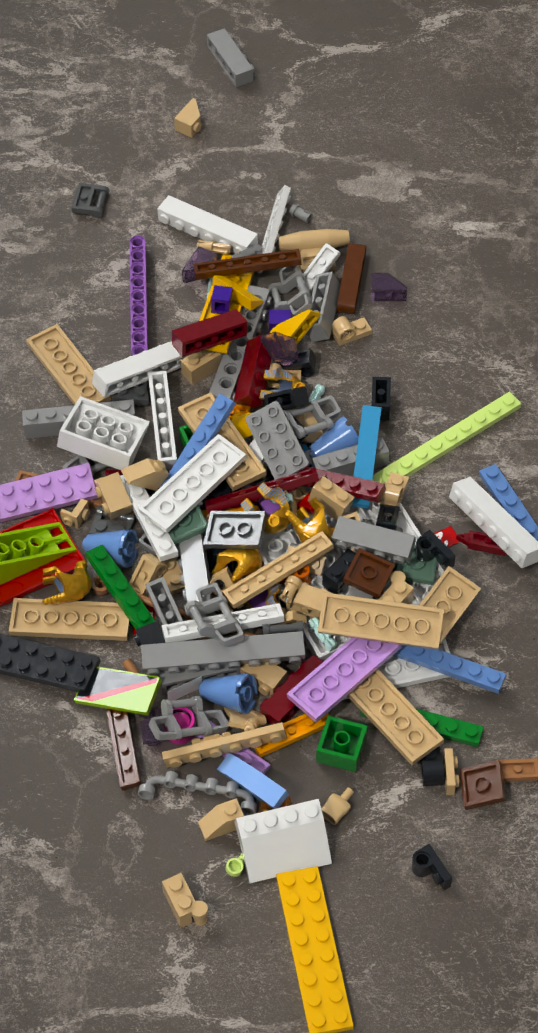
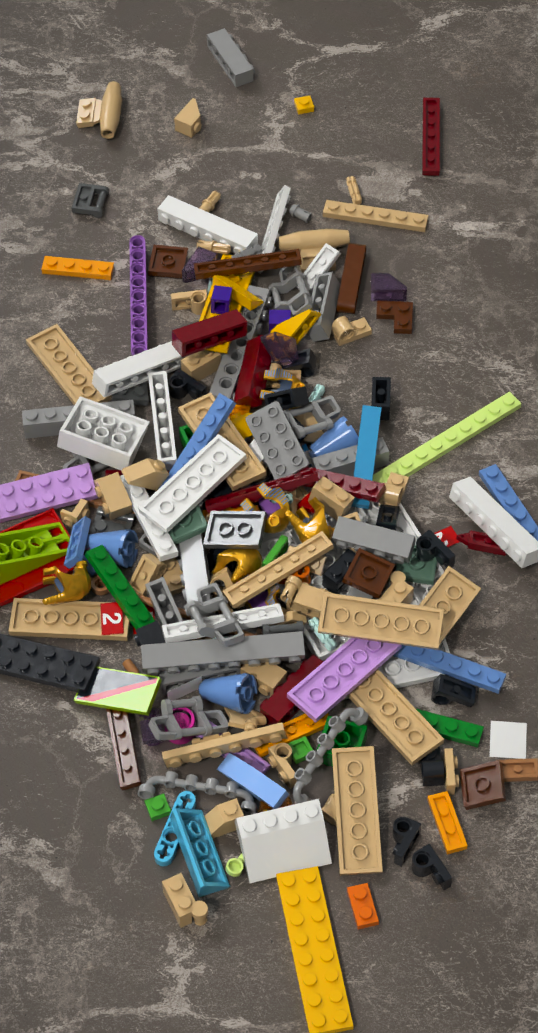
(77, 268): none -> light orange plate
(77, 545): none -> medium blue piece
(104, 111): none -> tan plate
(111, 618): none -> red sticker
(157, 807): none -> bright green plate
(167, 261): none -> reddish brown plate
(172, 846): none -> medium azure beam
(182, 384): none -> black plate
(191, 299): none -> tan plate
(199, 851): none -> medium azure slope
(209, 203): none -> tan axle
(278, 550): none -> bright green tile
(282, 764): none -> tan plate
(300, 749): none -> bright green plate
(304, 104): none -> yellow plate
(326, 741): none -> light grey bar
(354, 190): none -> tan axle
(357, 810): none -> tan plate
(362, 906): none -> orange plate
(375, 216): none -> tan plate
(399, 312): none -> reddish brown plate
(404, 840): none -> black plate
(431, 137): none -> dark red plate
(447, 822): none -> light orange plate
(449, 689): none -> black plate
(508, 739): none -> white sticker

